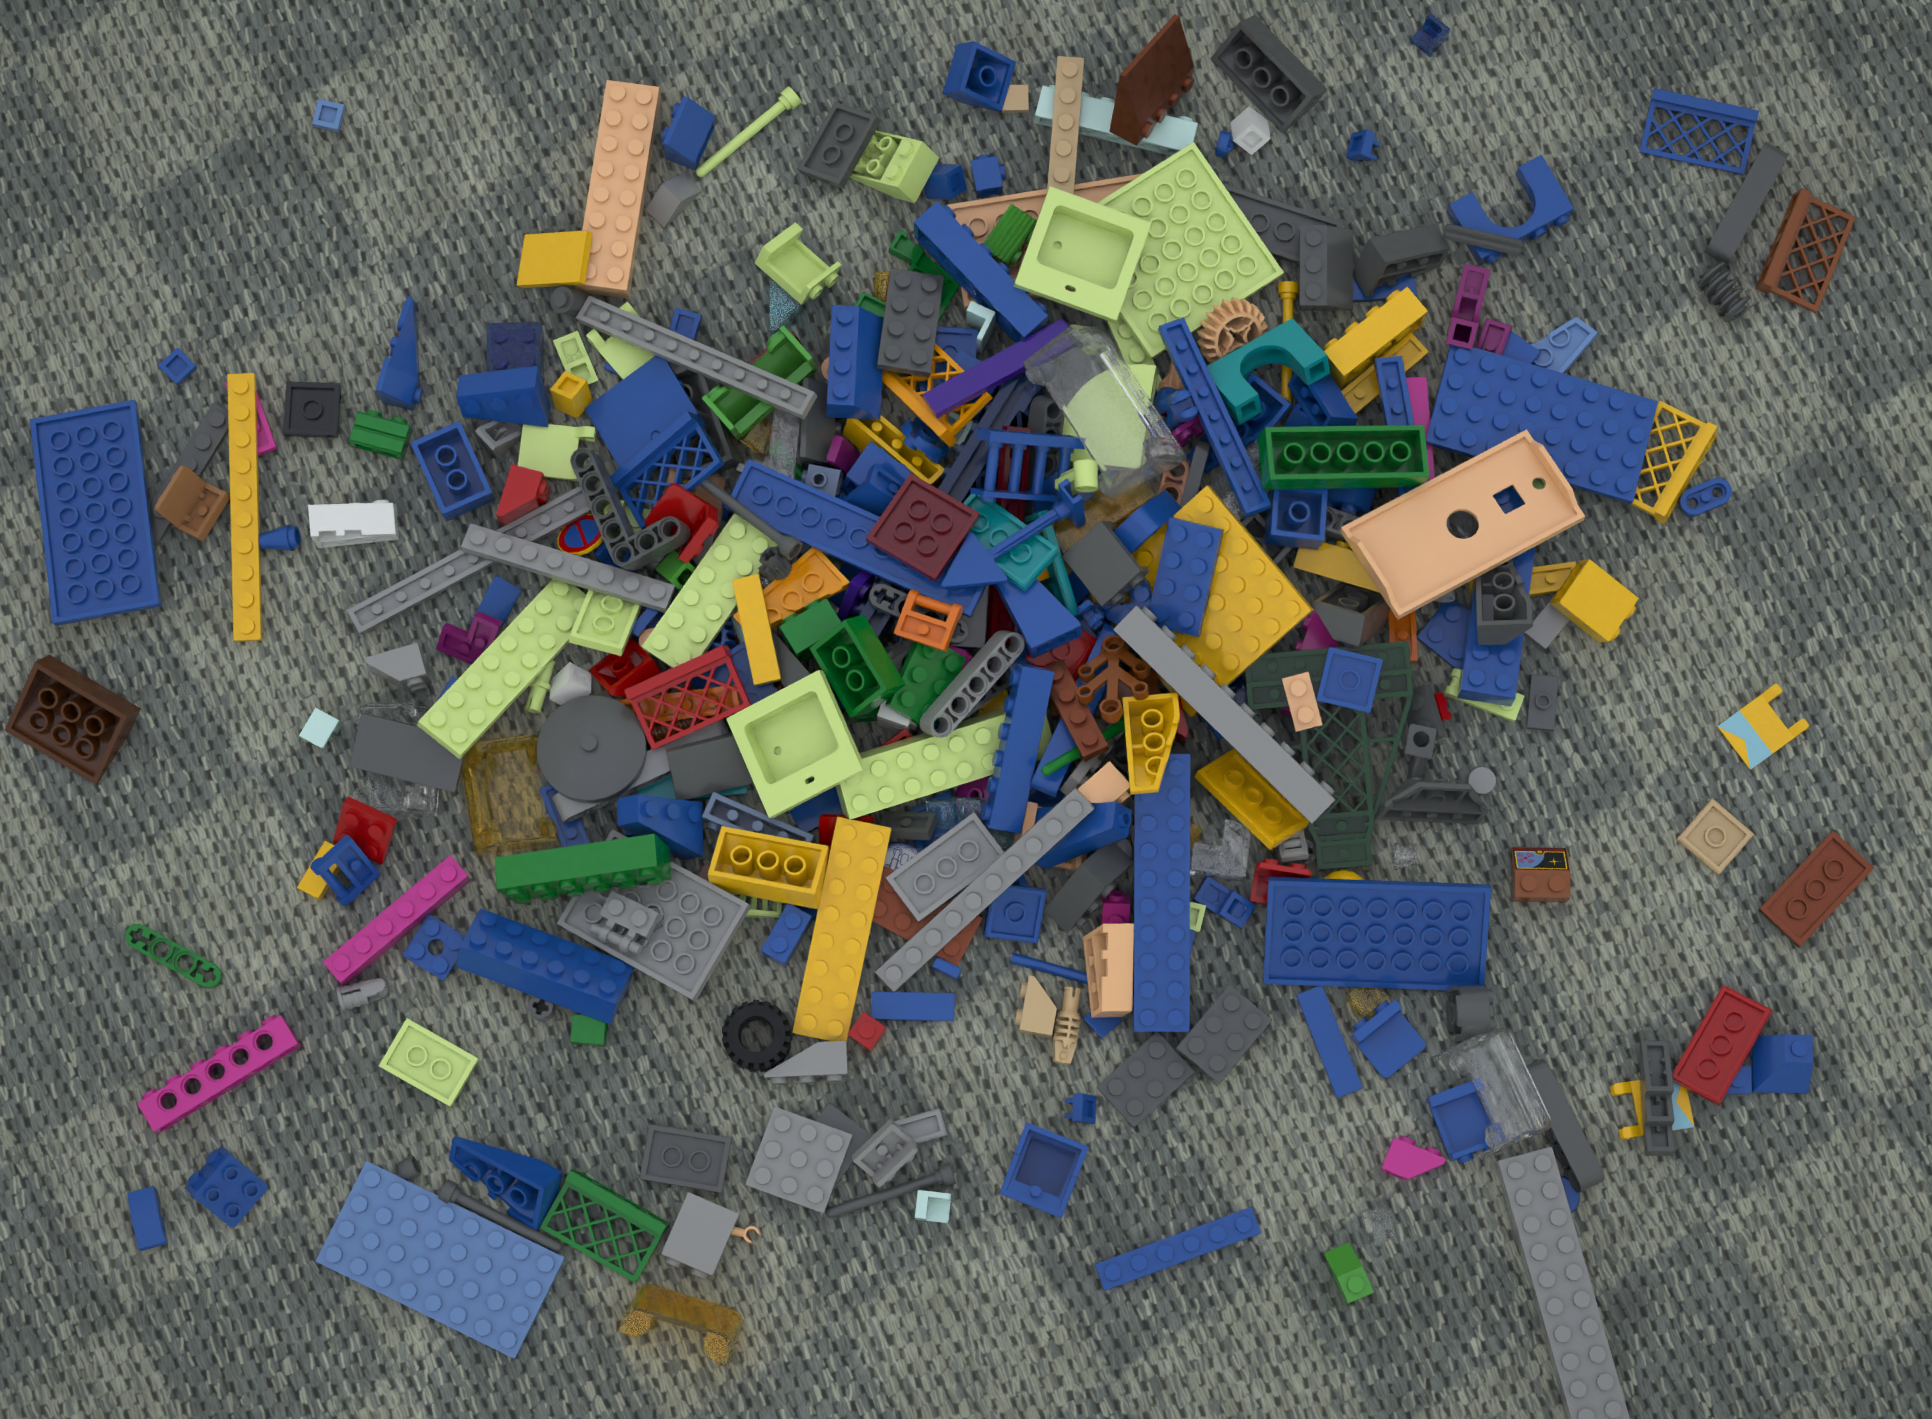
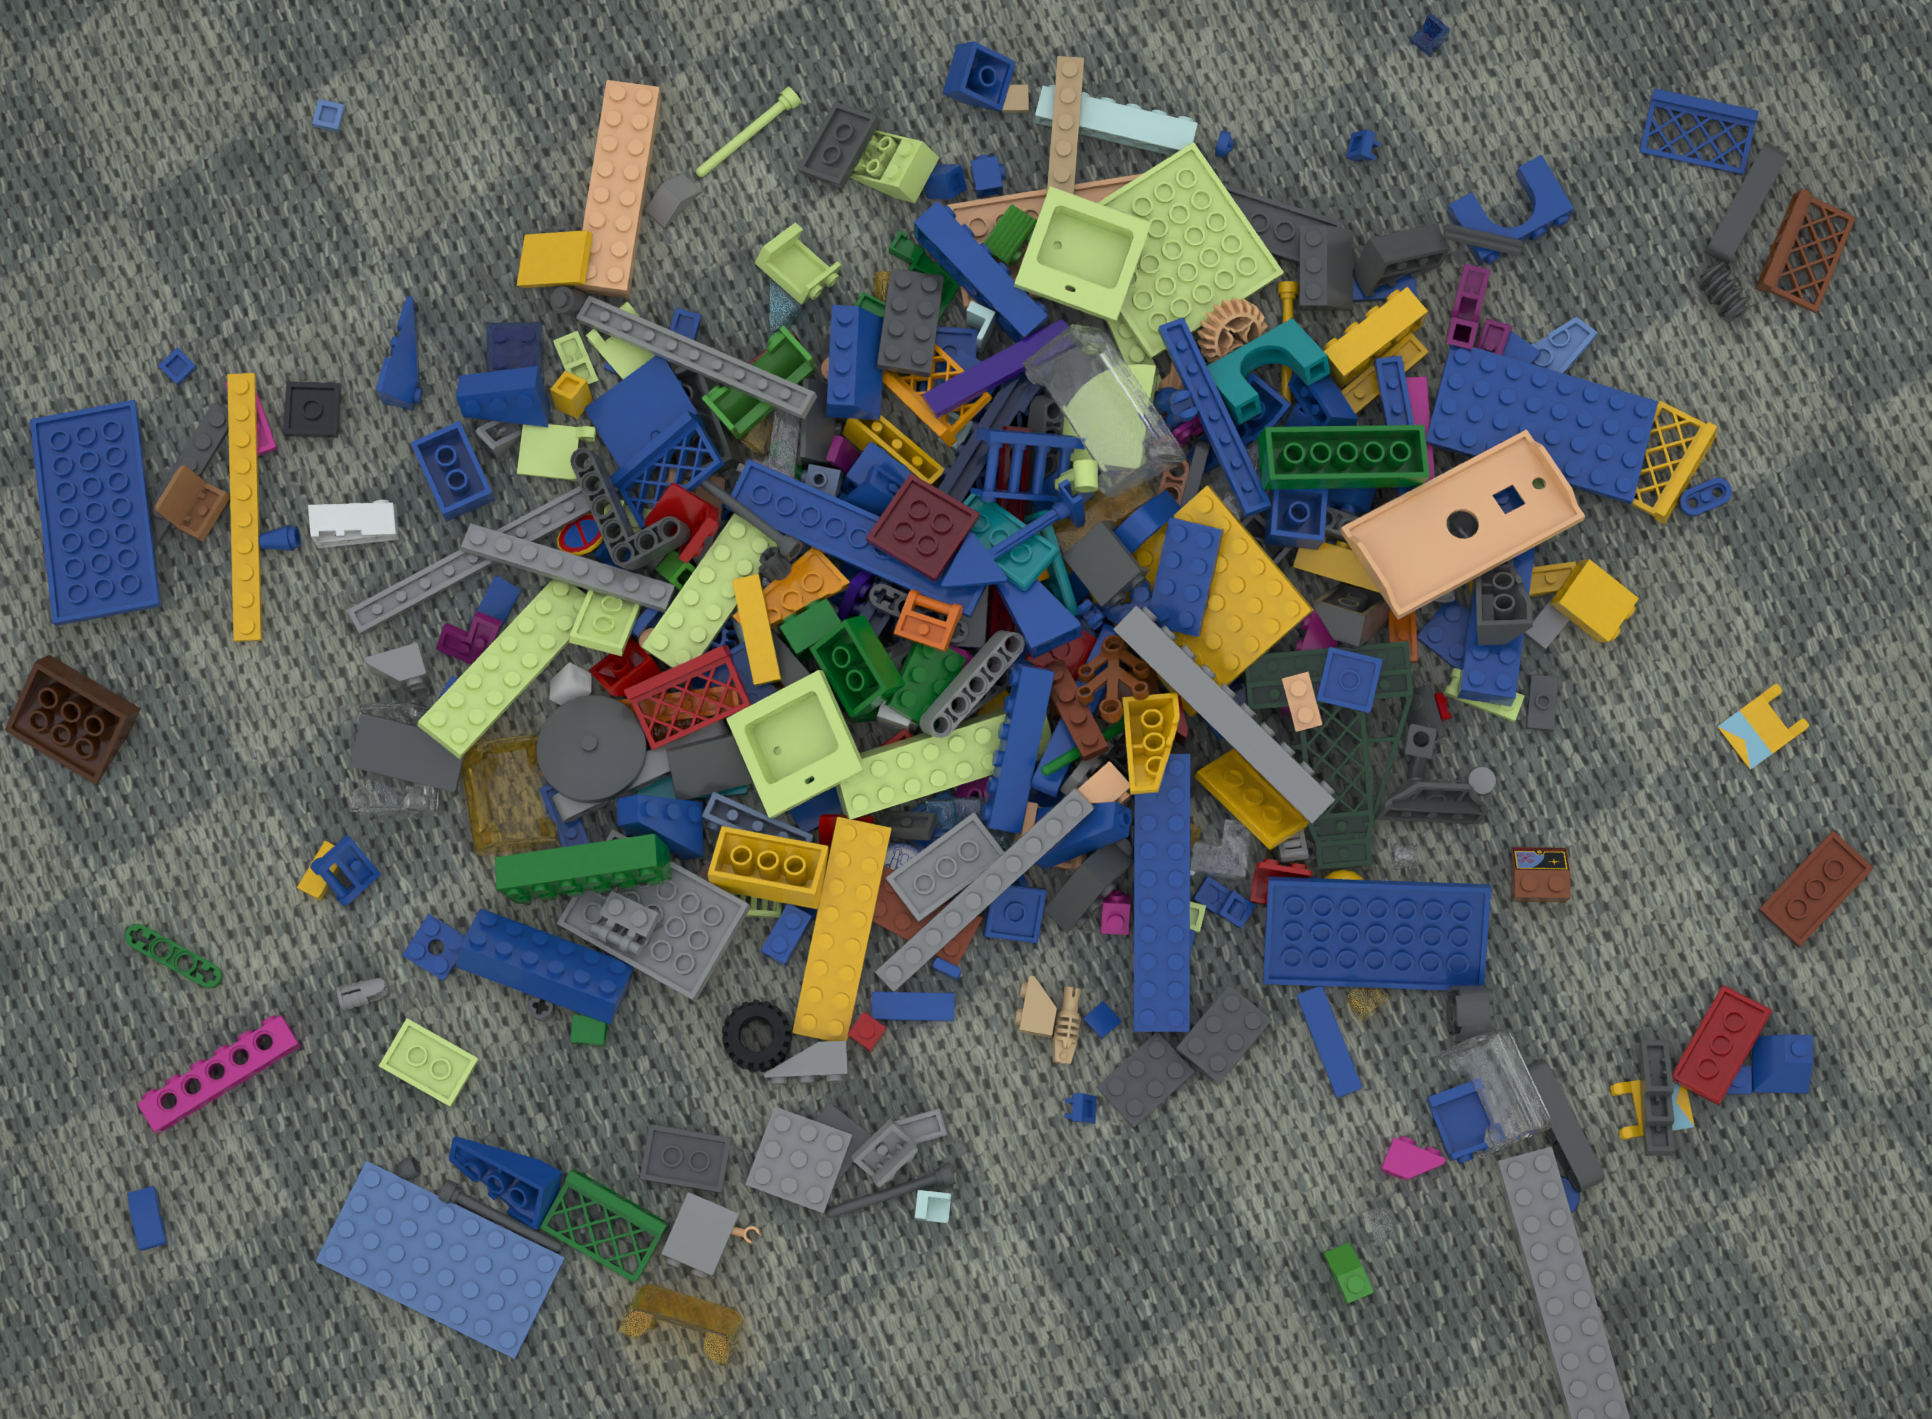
(226, 1187): blue bracket -> none
(320, 728): light aqua panel -> none
(367, 828): red plate -> none
(381, 434): green brick -> none
(397, 921): dark pink brick -> none
(522, 493): red slope -> none
(538, 690): yellowish green pin -> none
(688, 134): blue slope -> none
(921, 437): blue plate -> none
(1044, 1170): blue piece -> none
(1049, 968): blue bar -> none
(1110, 969): light nougat wedge -> none
(1152, 83): copper slope -> none
(1177, 1248): blue plate -> none
(1250, 130): white panel -> none
(1268, 73): dark grey slope -> none
(1387, 1039): blue bracket -> none
(1715, 837): tan tile -> none

